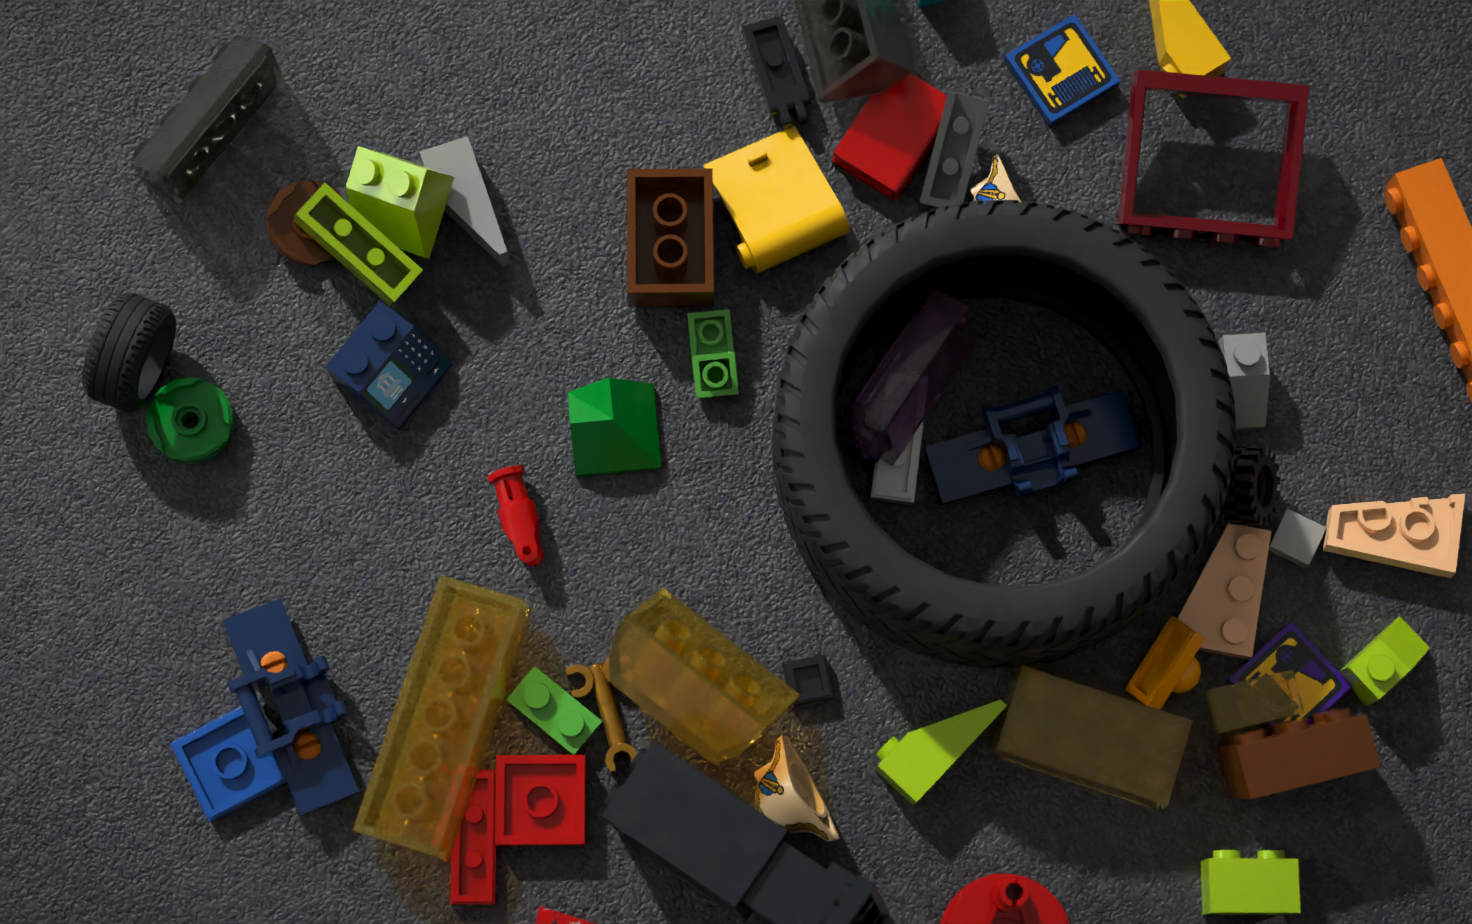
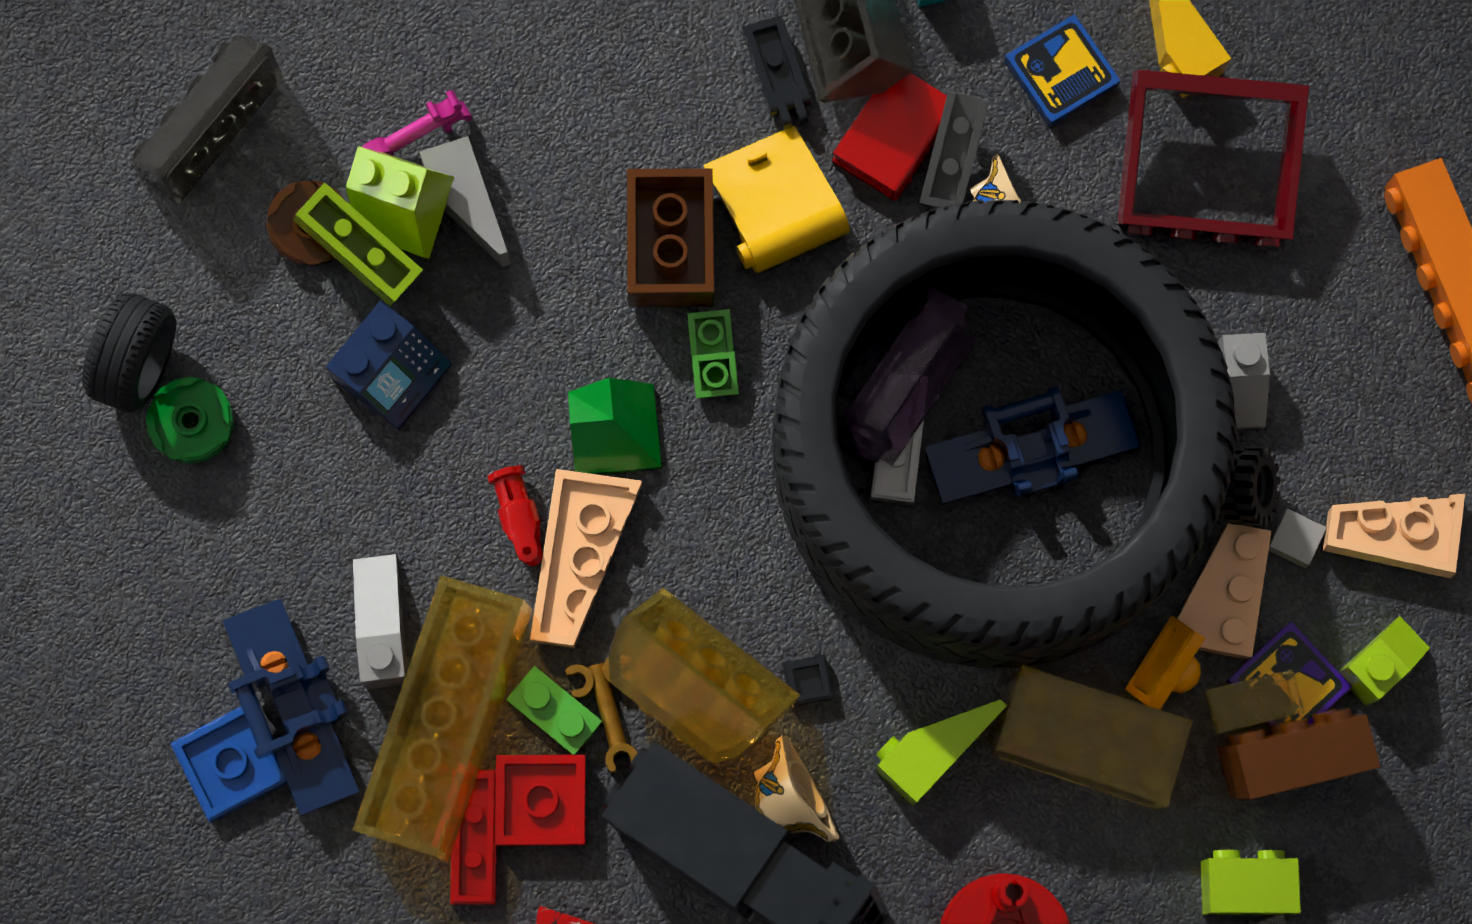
(379, 622): none -> slope
(440, 114): none -> dark pink bar
(579, 544): none -> light nougat wing

